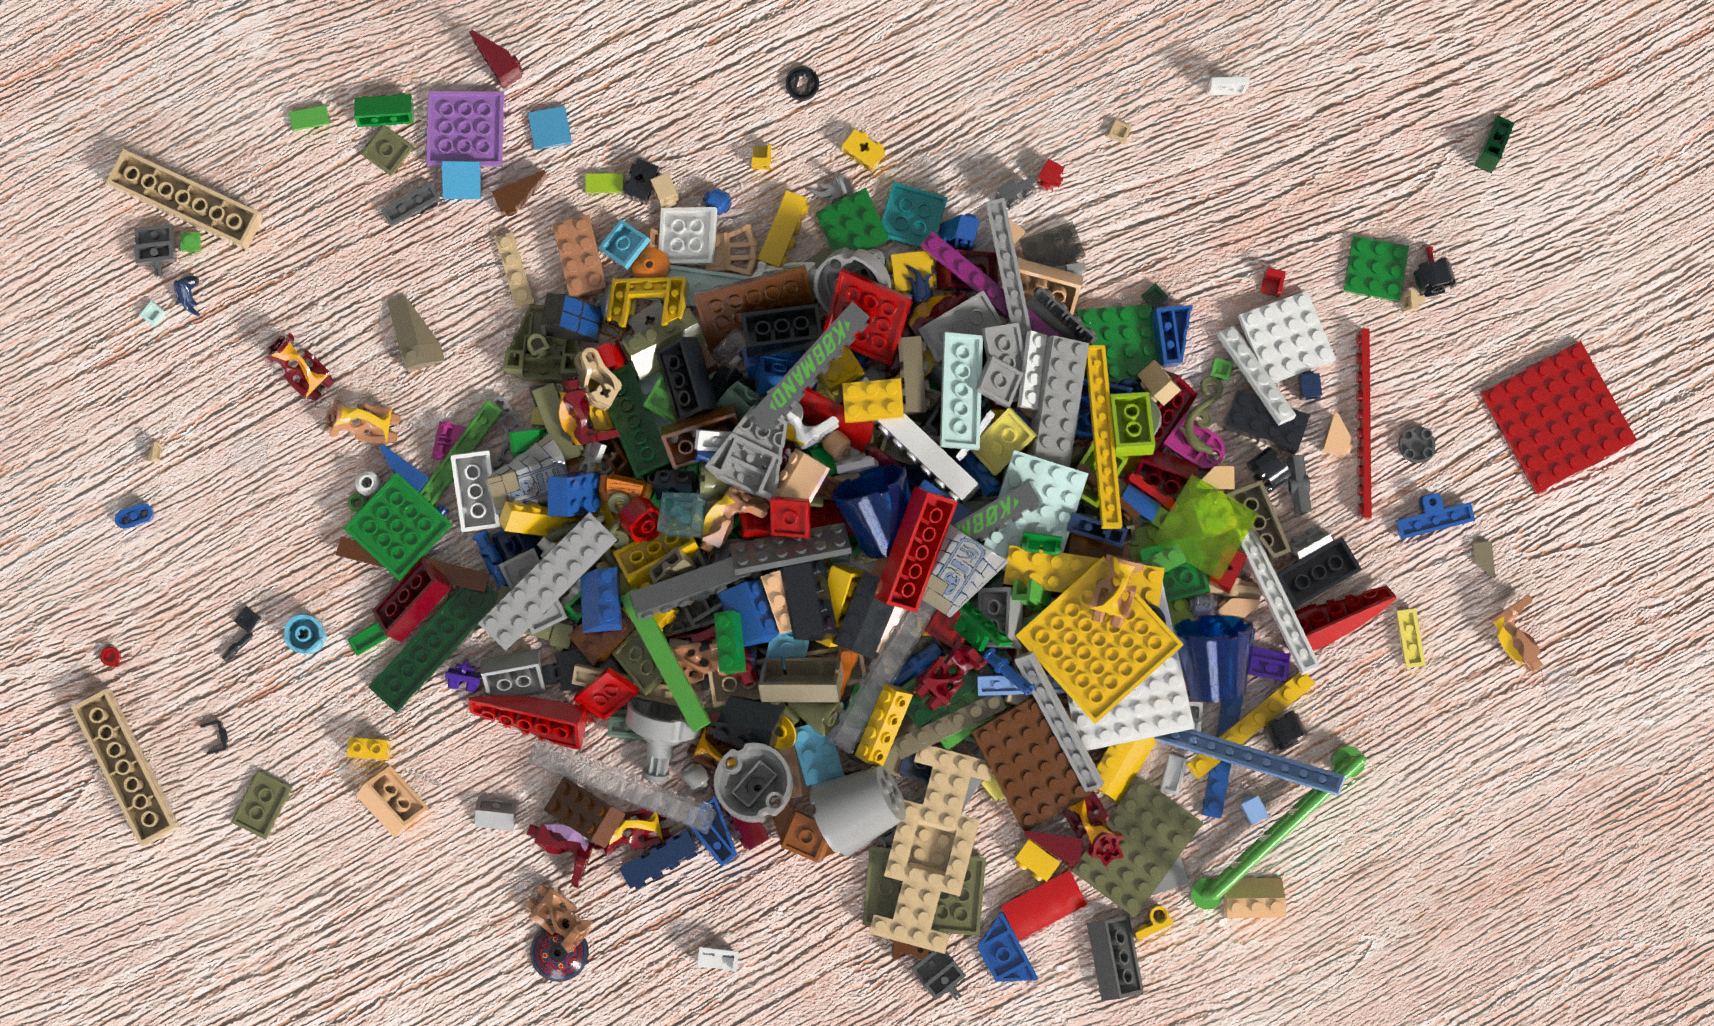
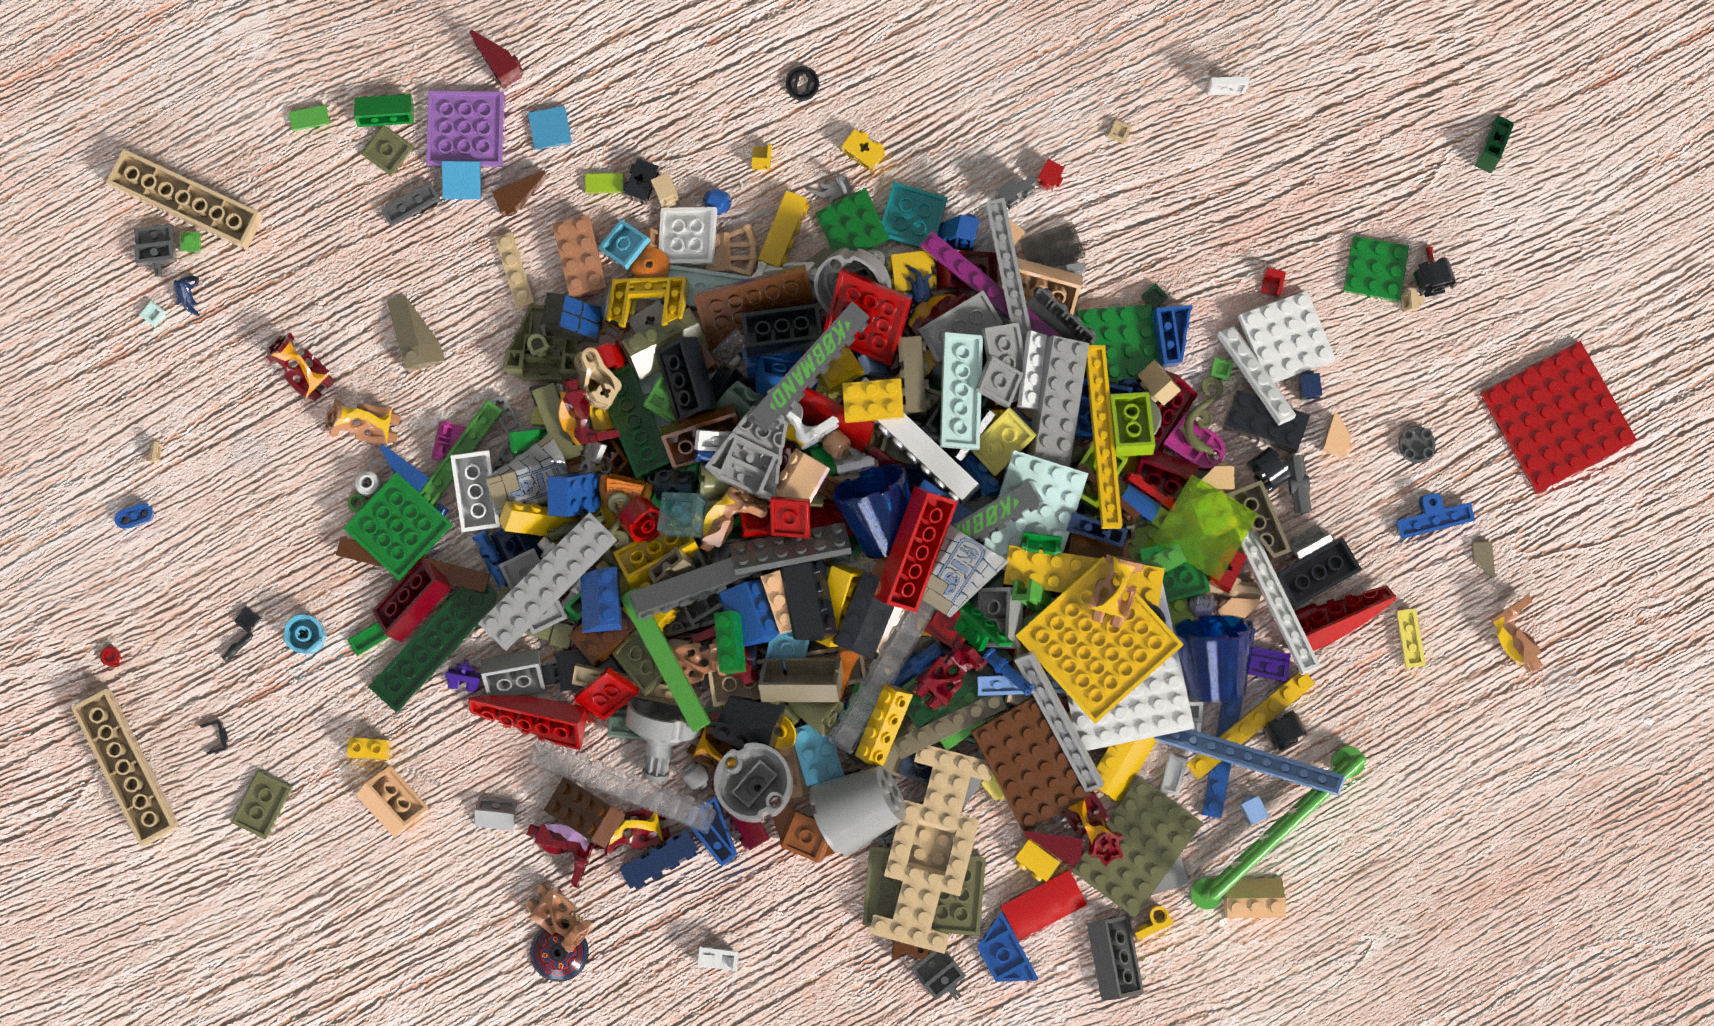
(873, 367): none -> light blue tile
(1364, 432): red plate -> none

